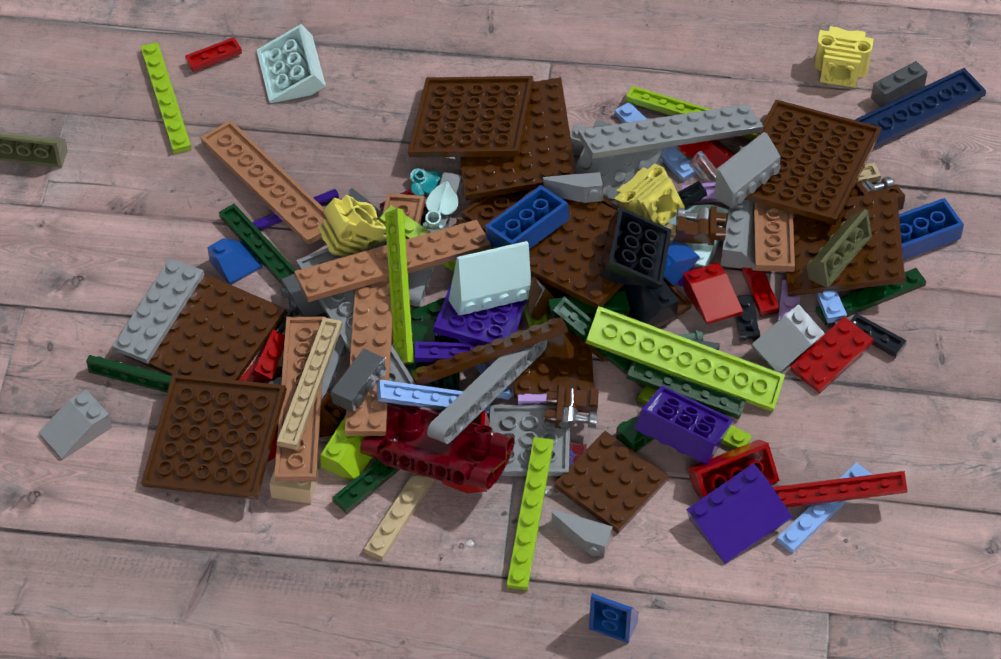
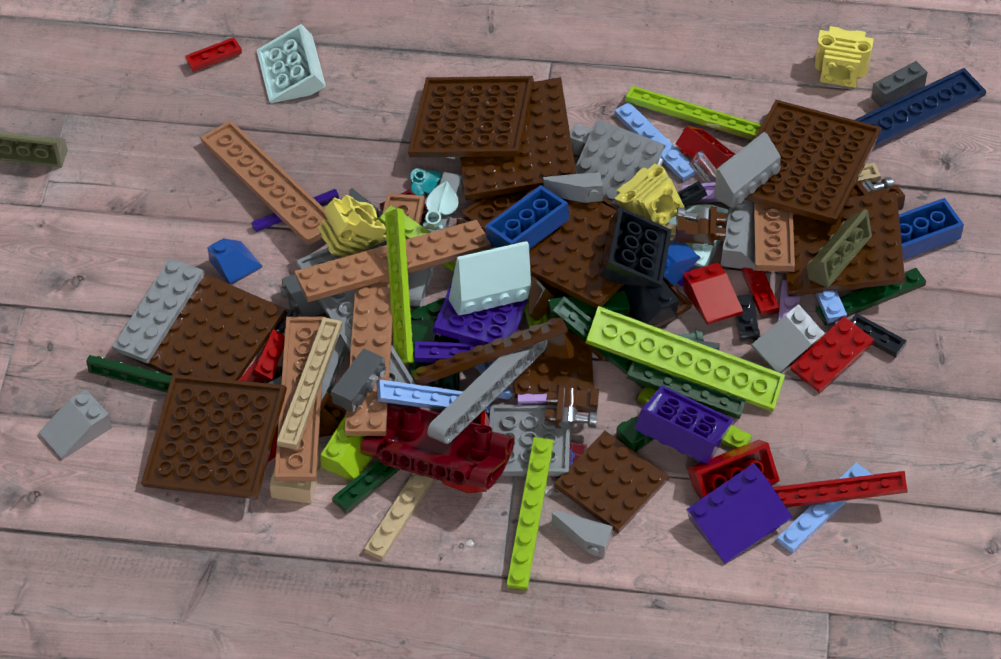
(165, 98): lime plate -> none
(256, 242): dark green plate -> none
(612, 618): blue slope -> none
(669, 131): light grey plate -> none

